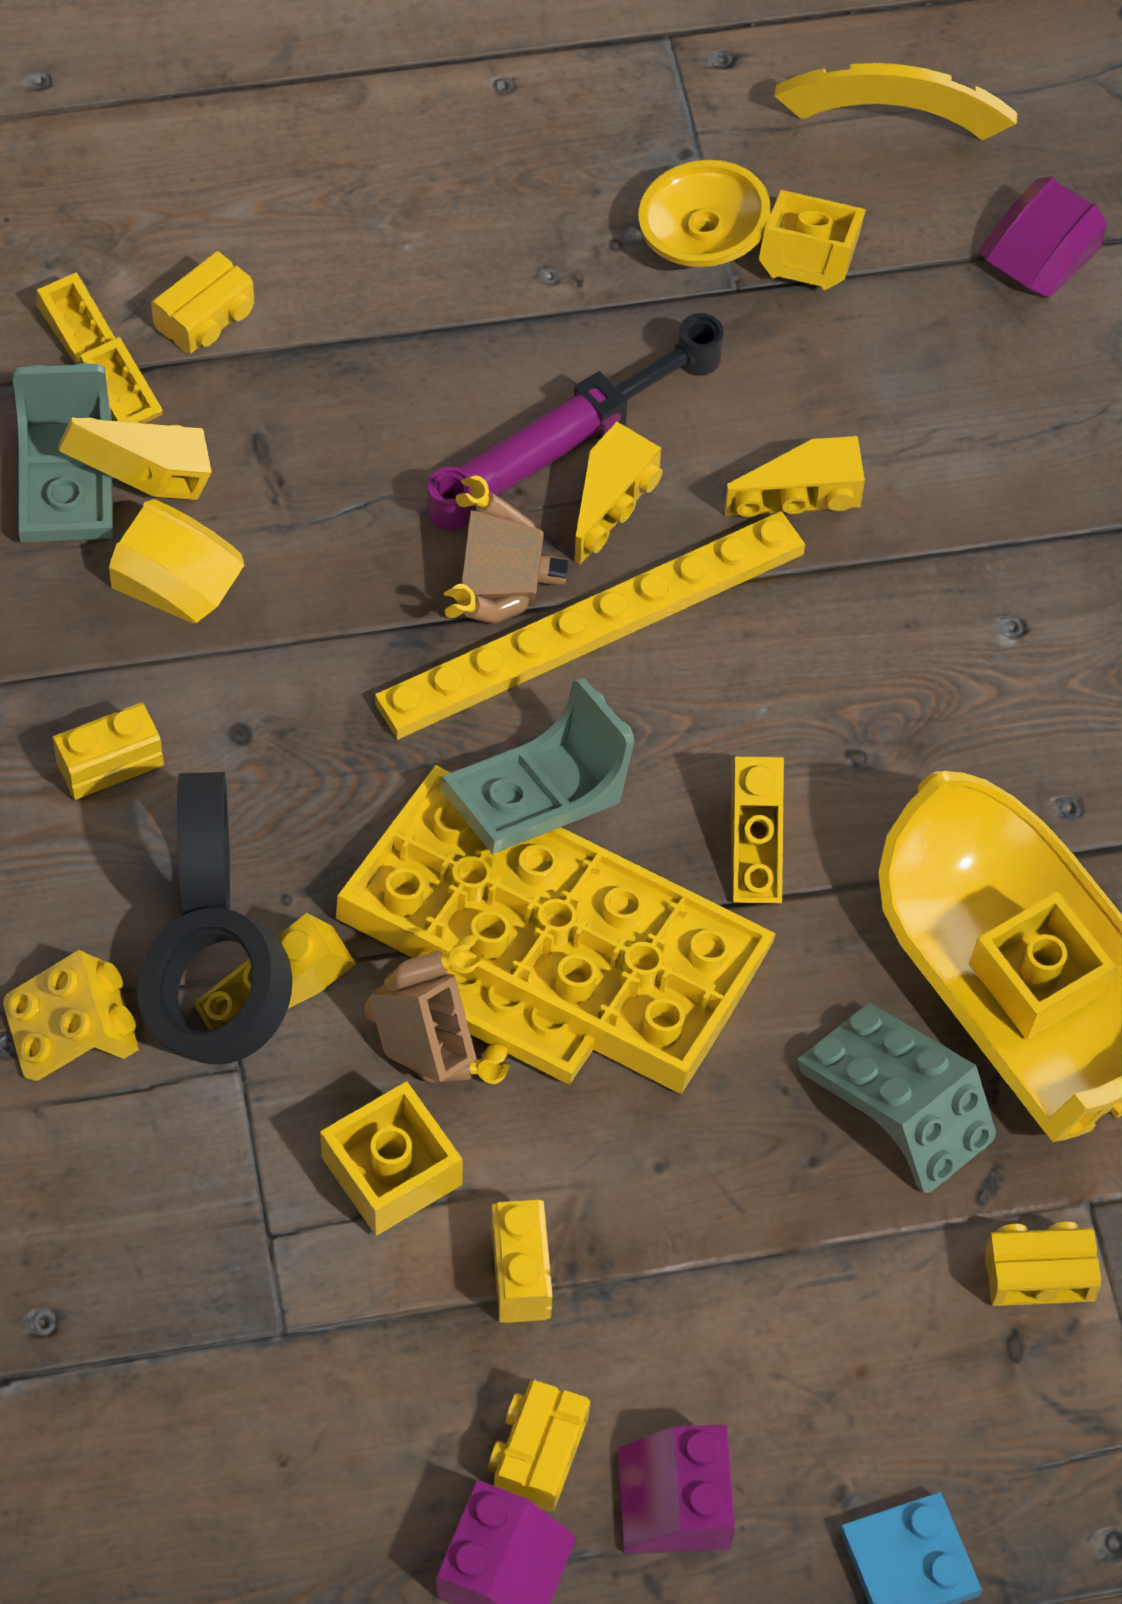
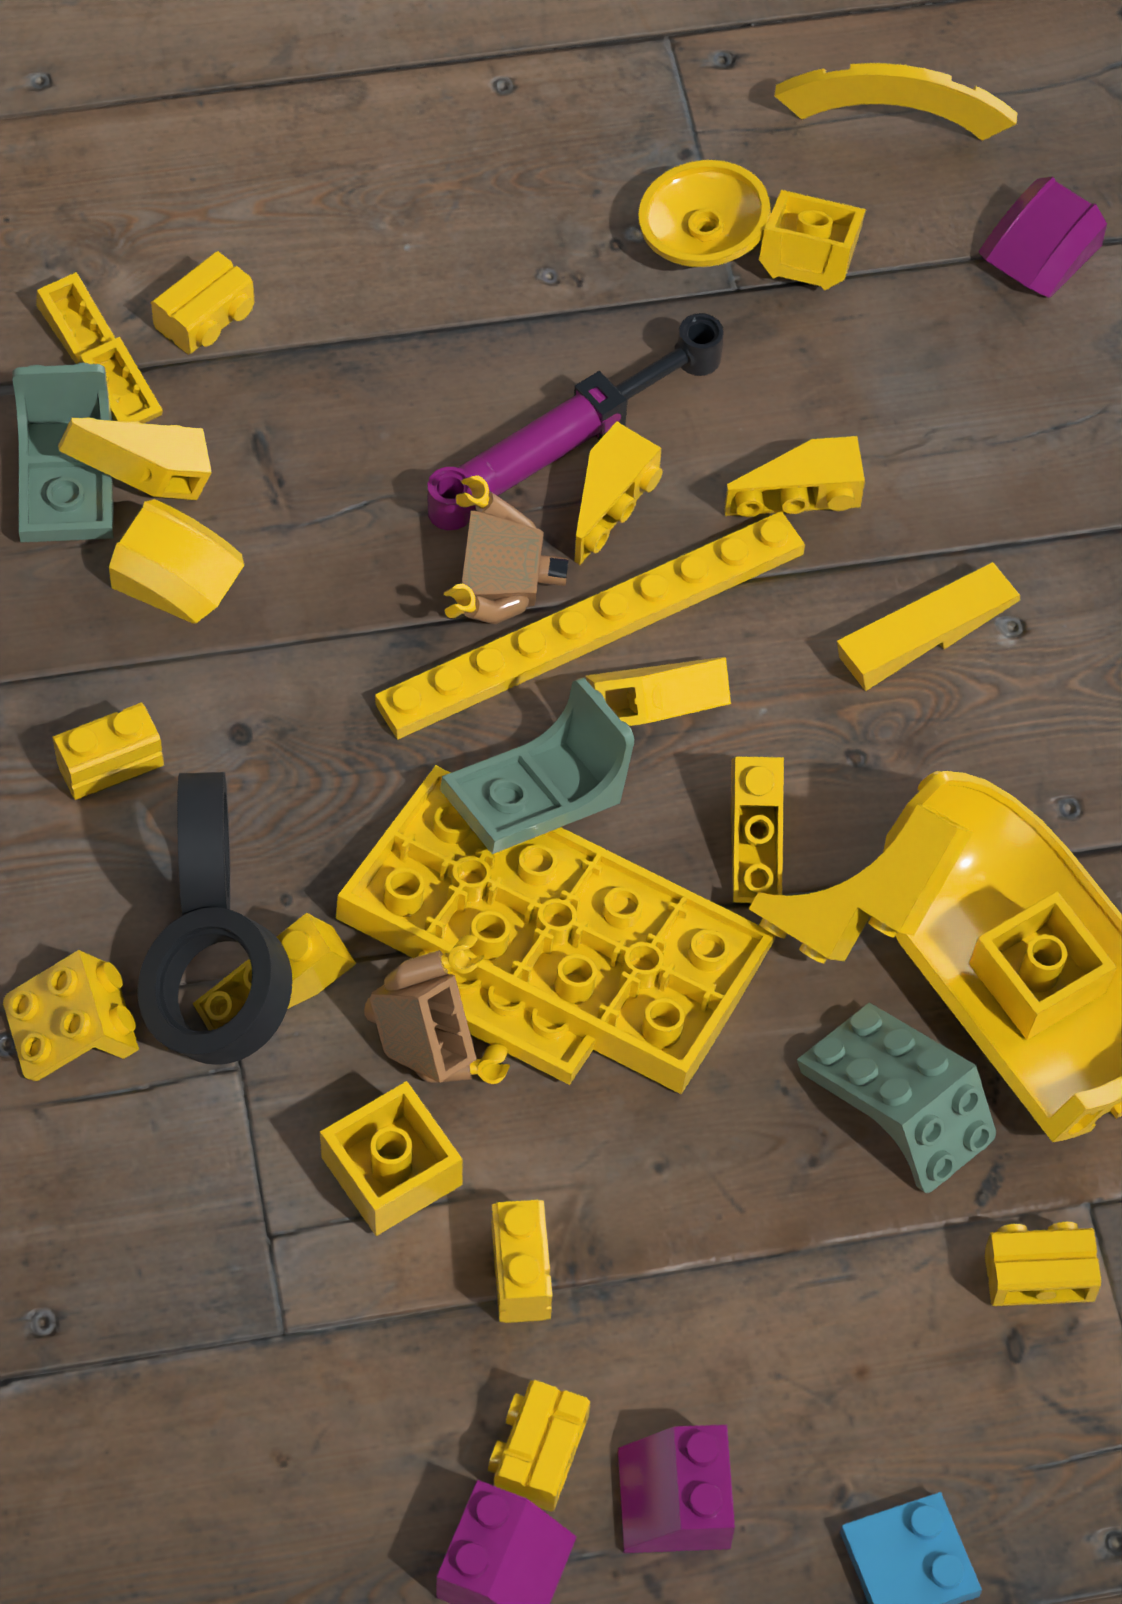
(664, 690): none -> yellow slope
(891, 890): none -> yellow arch
(933, 620): none -> yellow slope

